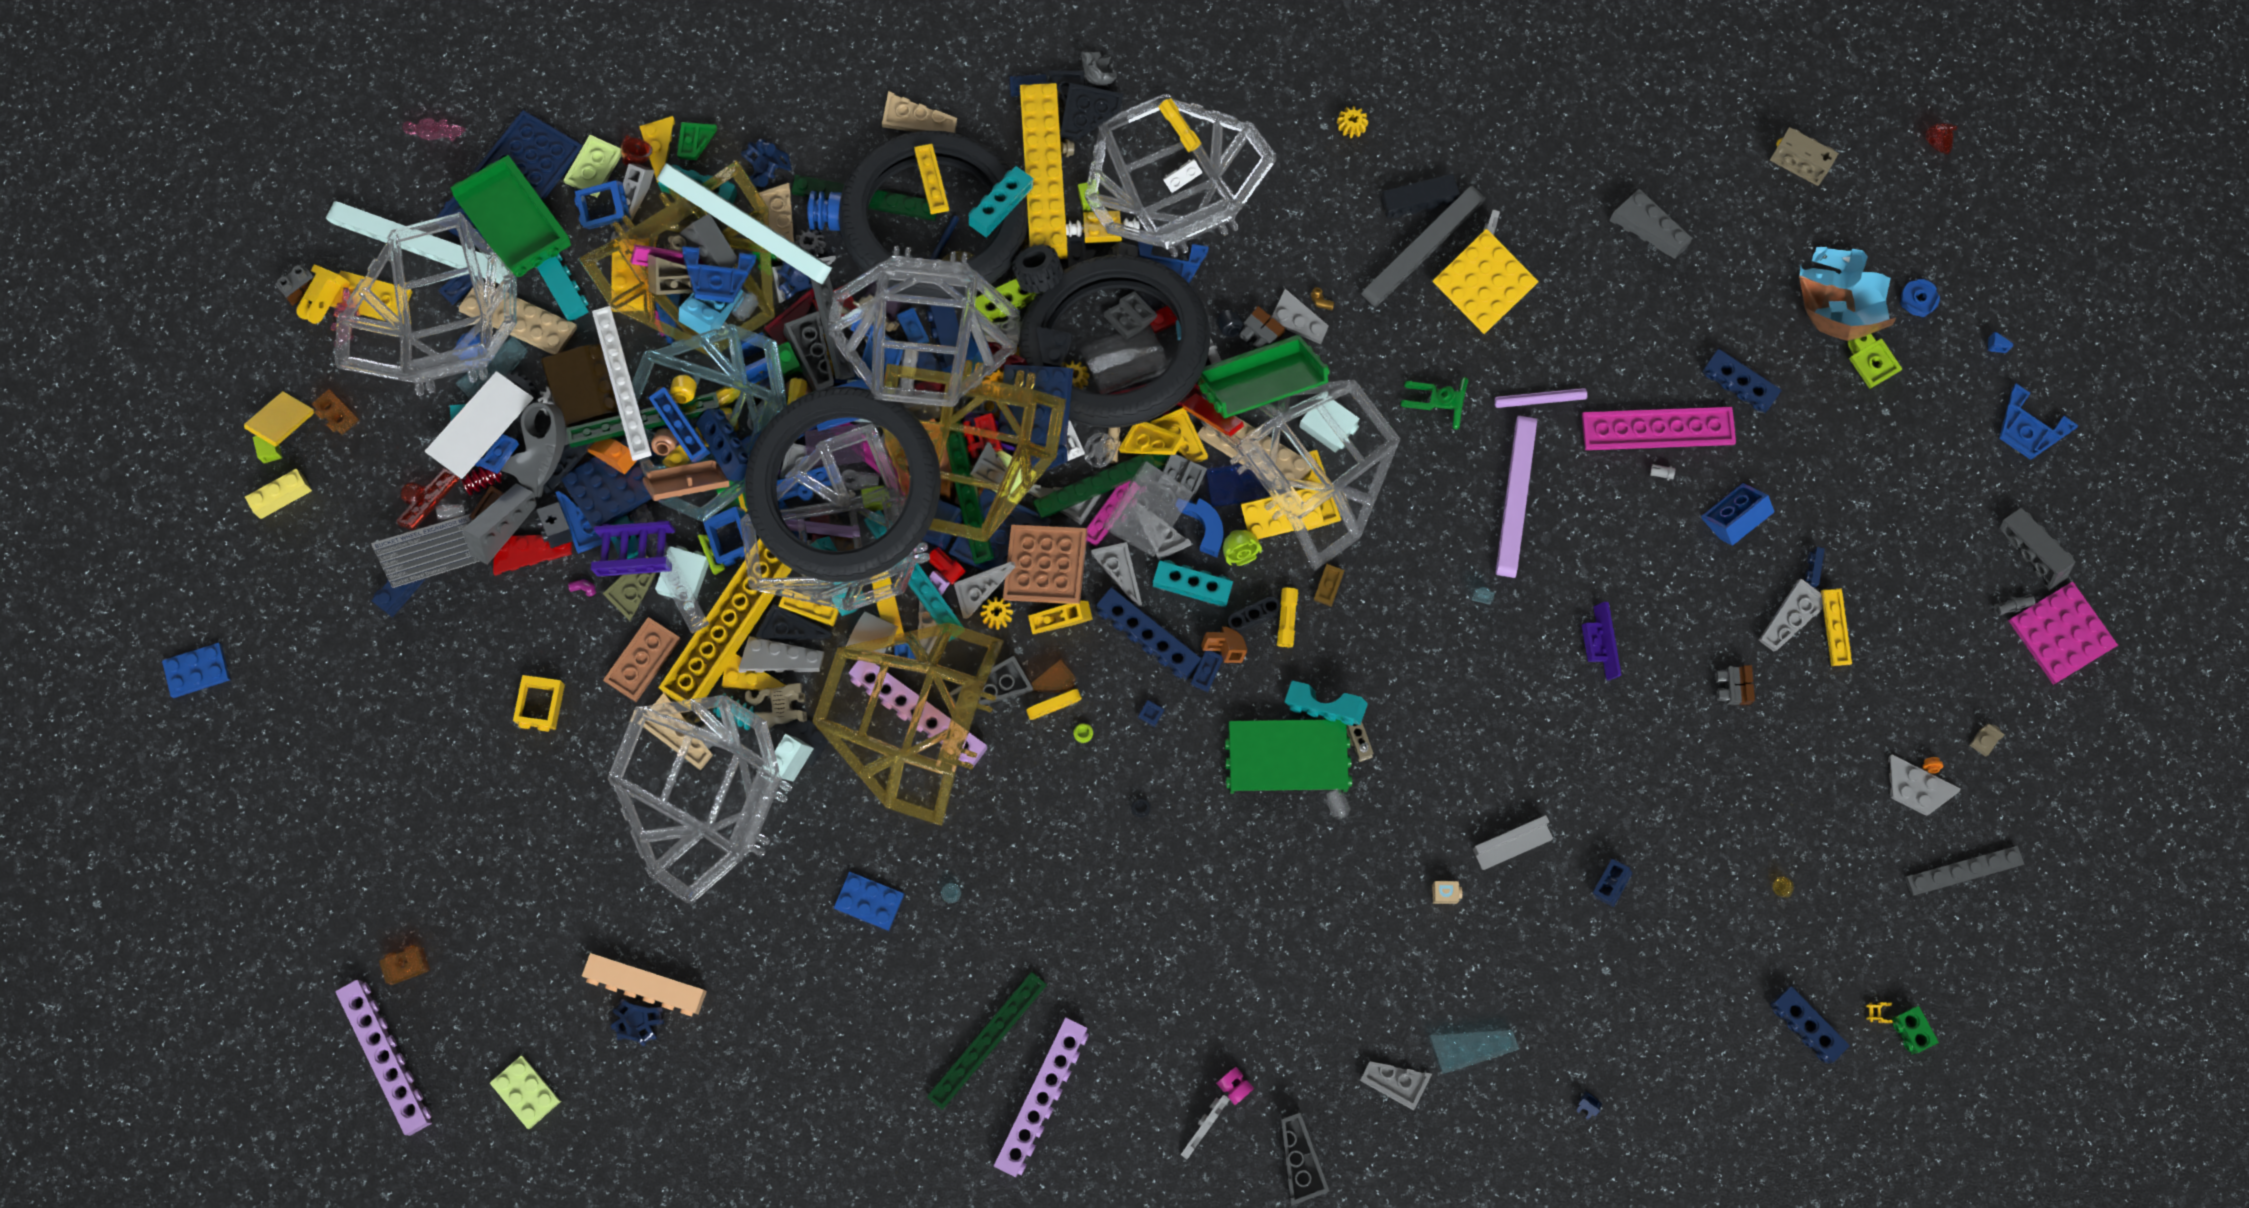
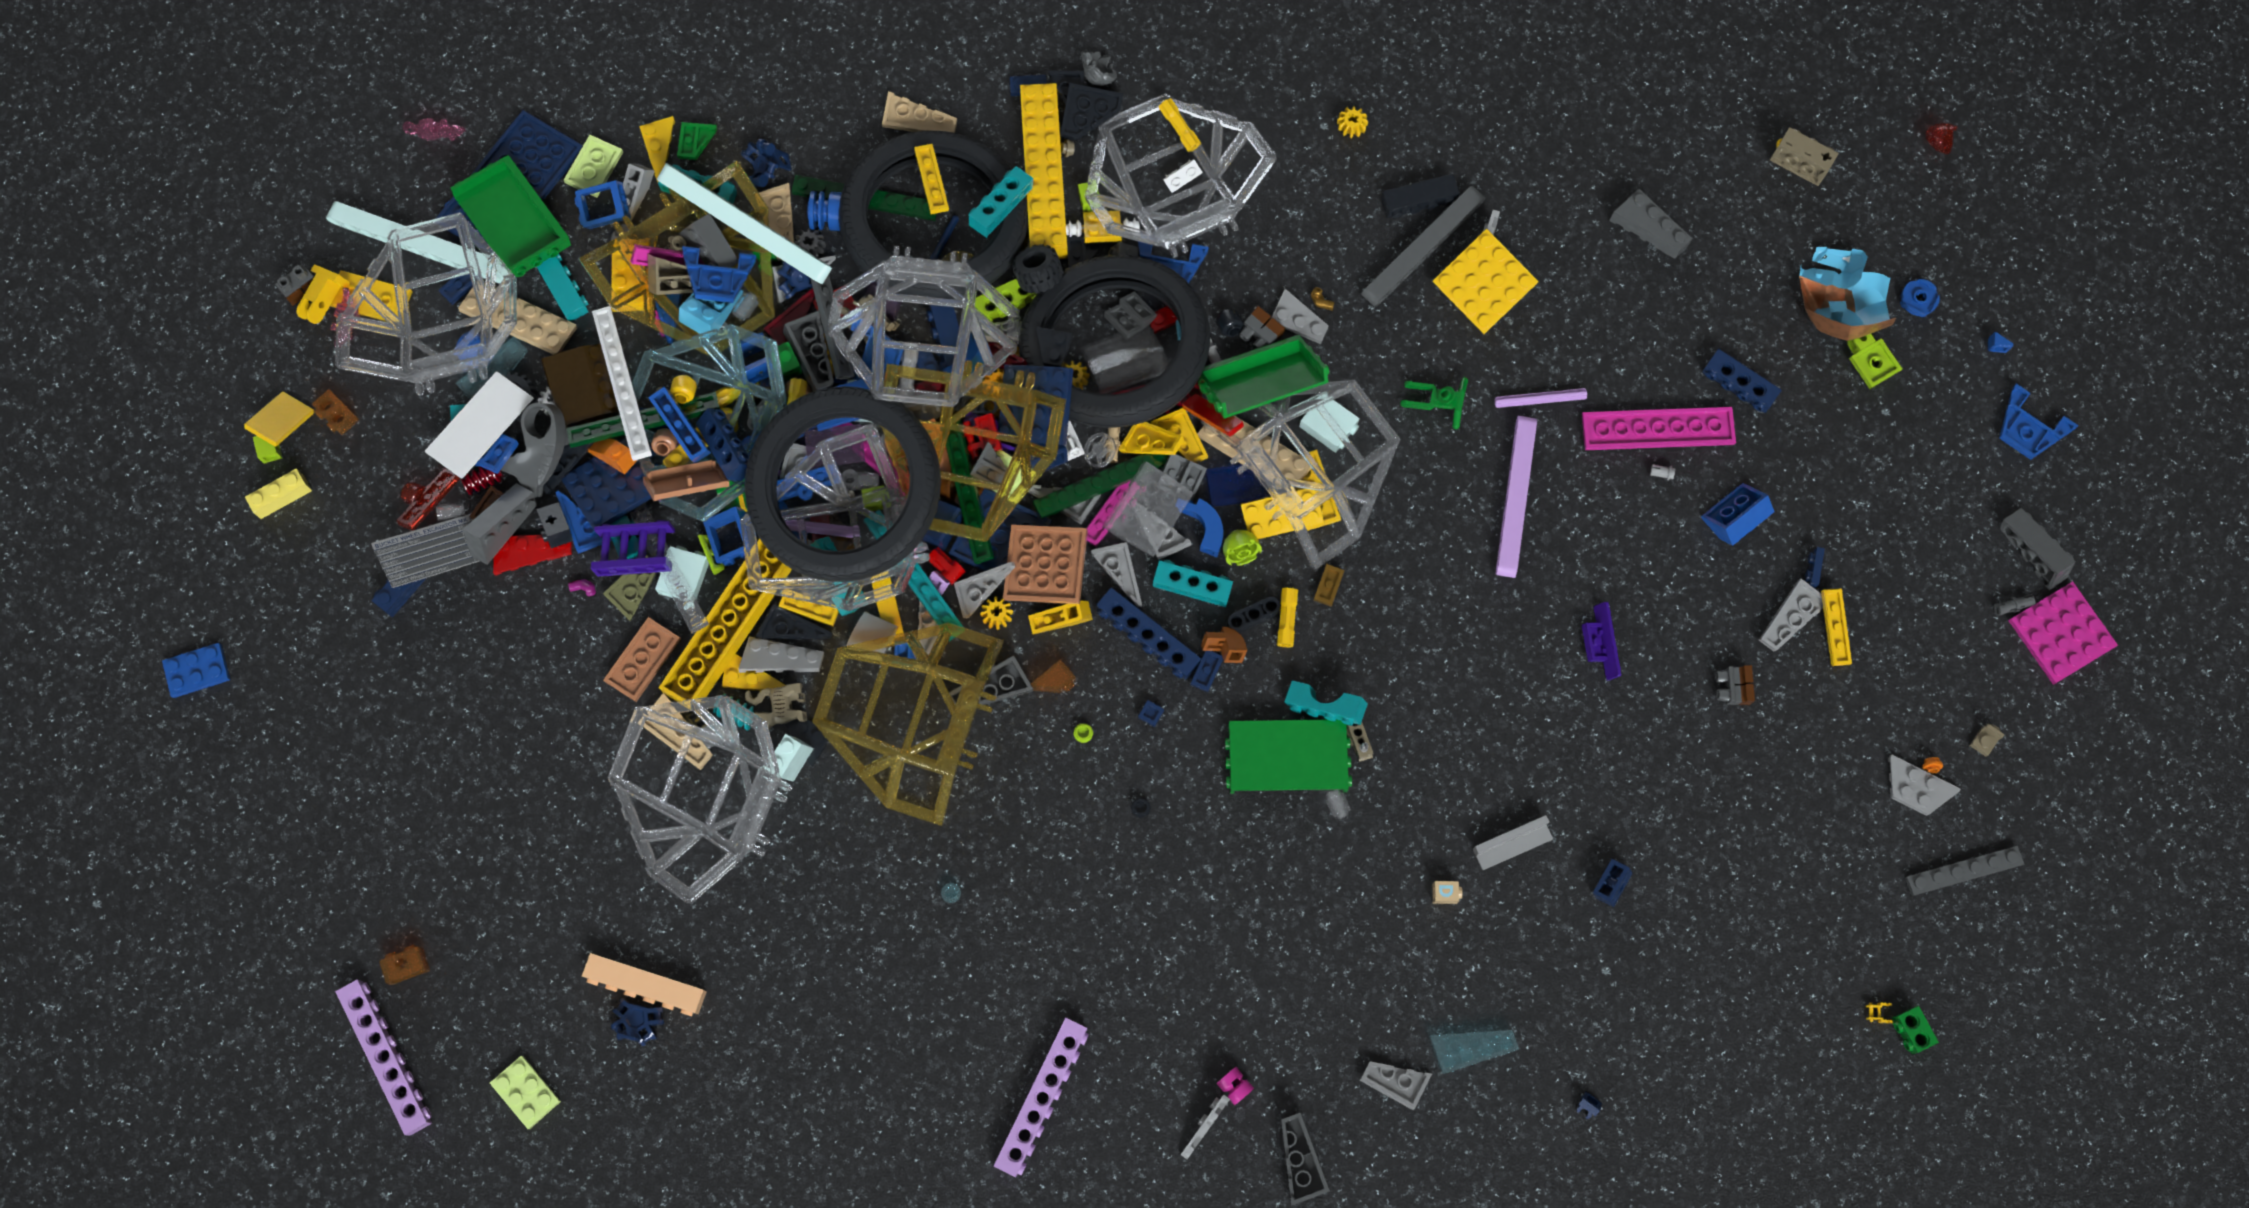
(556, 686): yellow window -> none
(632, 154): clear red helmet -> none
(858, 677): lavender brick -> none
(869, 901): blue plate -> none
(912, 327): blue plate -> none
(986, 1041): dark green plate -> none
(1053, 704): yellow beam -> none
(1483, 595): clear light blue plate -> none
(1783, 887): clear yellow tile -> none
(1835, 1043): dark blue brick -> none

